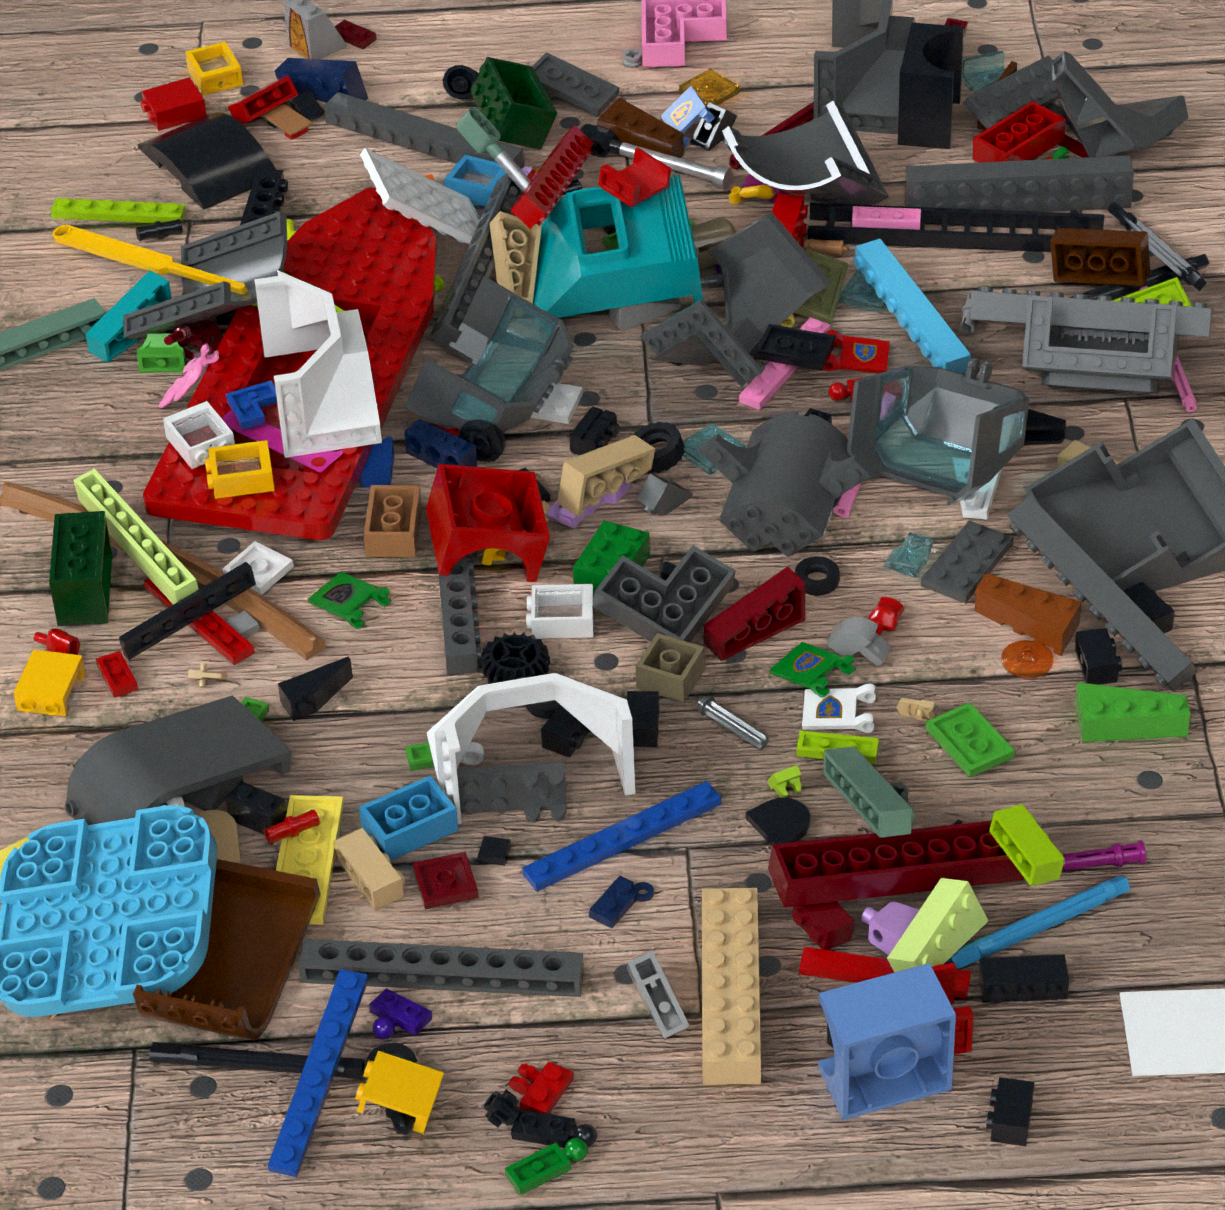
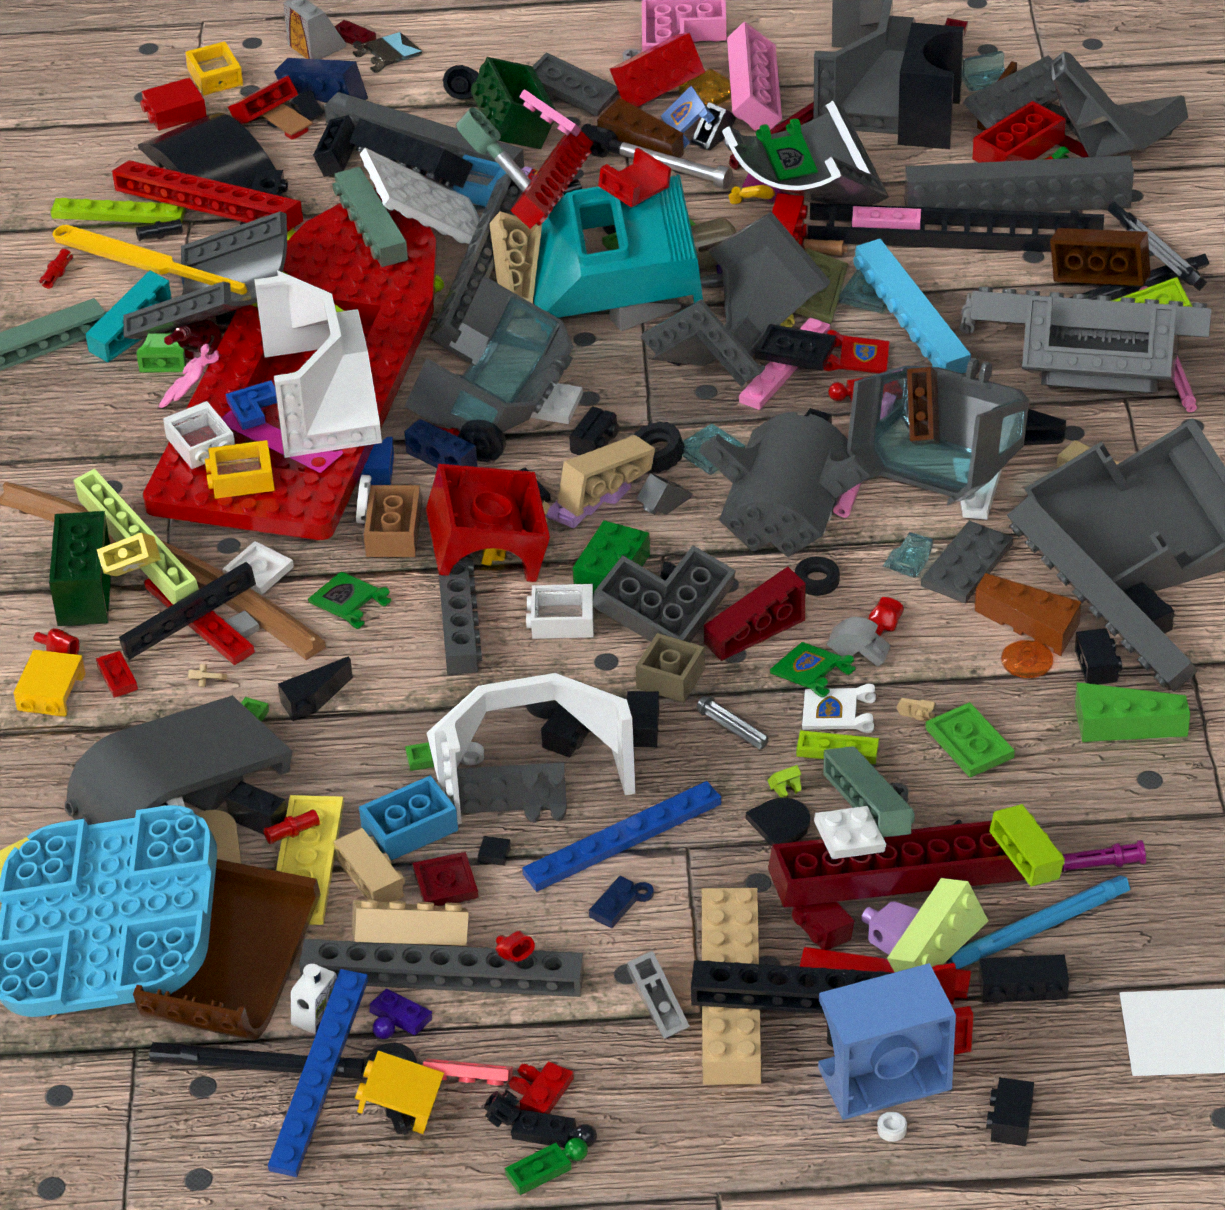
(56, 268): none -> red pin
(128, 554): none -> light yellow brick
(203, 194): none -> red brick
(311, 997): none -> white torso
(334, 146): none -> black brick
(363, 498): none -> white tile
(370, 217): none -> sand green brick
(387, 50): none -> clear smoke flag
(409, 923): none -> tan wedge
(412, 153): none -> black brick
(468, 1071): none -> coral plate
(514, 658): black gear -> none
(515, 946): none -> red piece
(549, 114): none -> bright pink plate
(657, 69): none -> red brick
(754, 78): none -> bright pink brick
(768, 985): none -> black brick
(789, 153): none -> green flag
(849, 832): none -> white plate
(892, 1126): none -> white tile
(923, 406): none -> reddish brown brick

